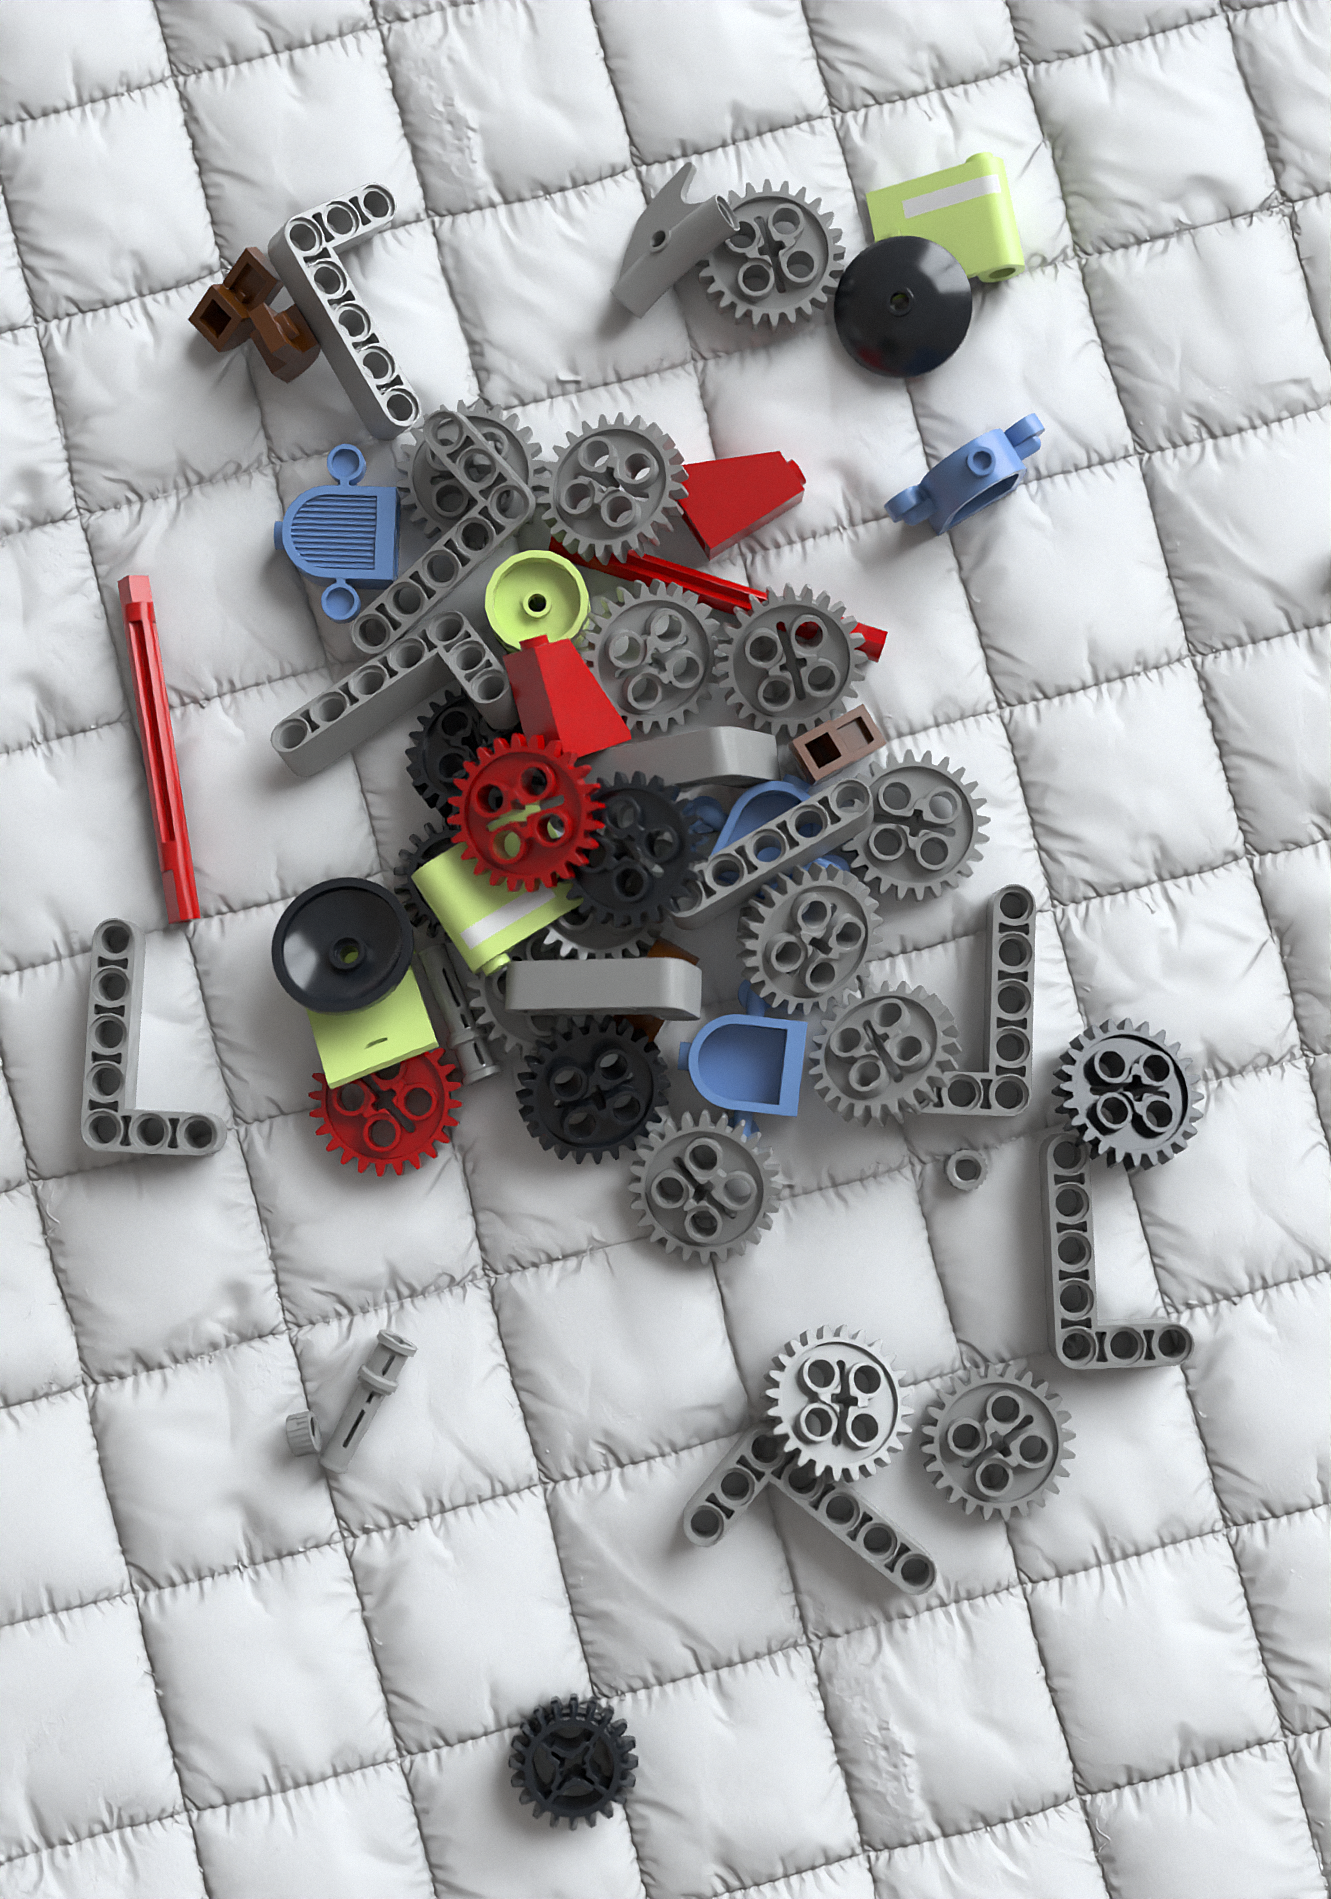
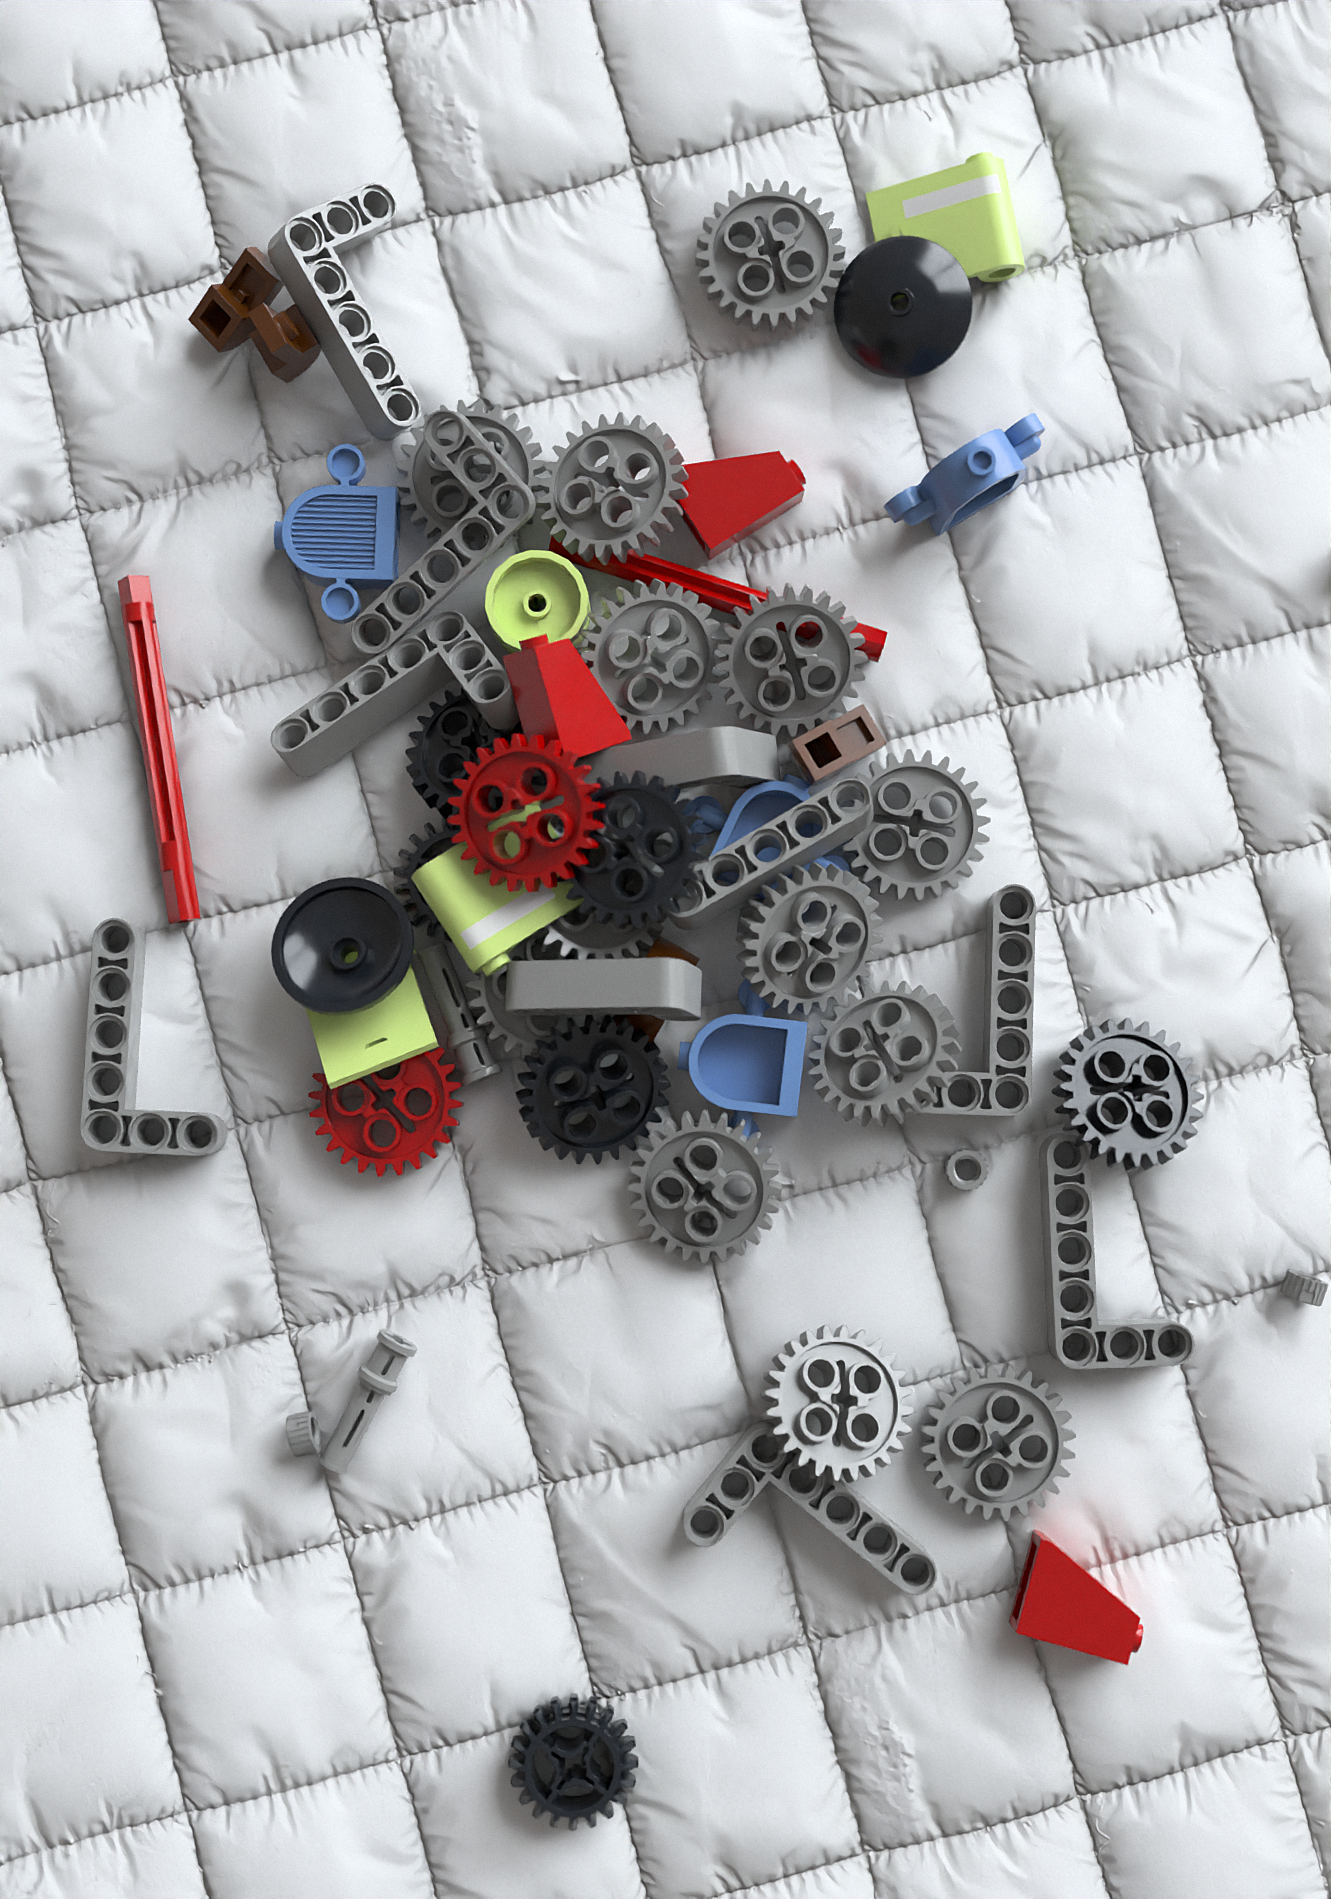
(671, 241): light grey pin -> none
(1071, 1607): none -> red slope
(1304, 1287): none -> light grey axle

